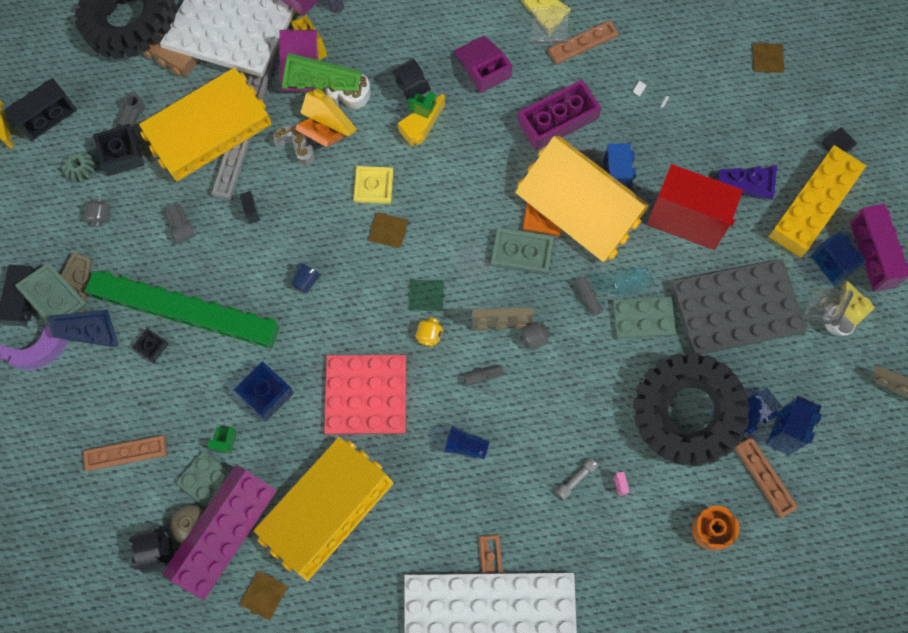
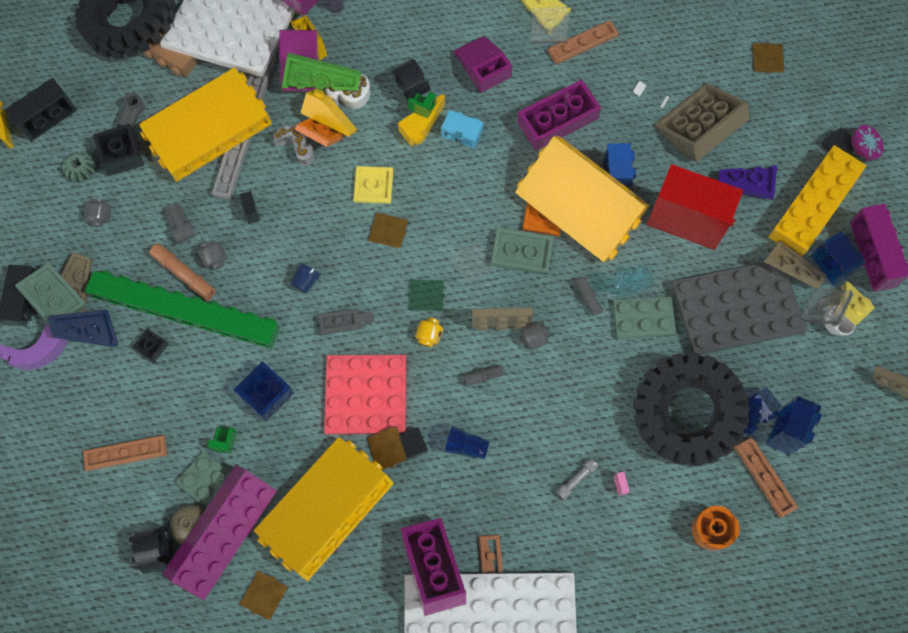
(182, 272): none -> nougat piece
(212, 254): none -> dark grey head
(344, 321): none -> dark grey hinge
(387, 448): none -> pearl gold piece
(413, 443): none -> black piece
(433, 566): none -> magenta brick
(462, 128): none -> medium azure brick
(703, 121): none -> dark tan slope
(792, 263): none -> dark tan wing
(867, 142): none -> magenta tile

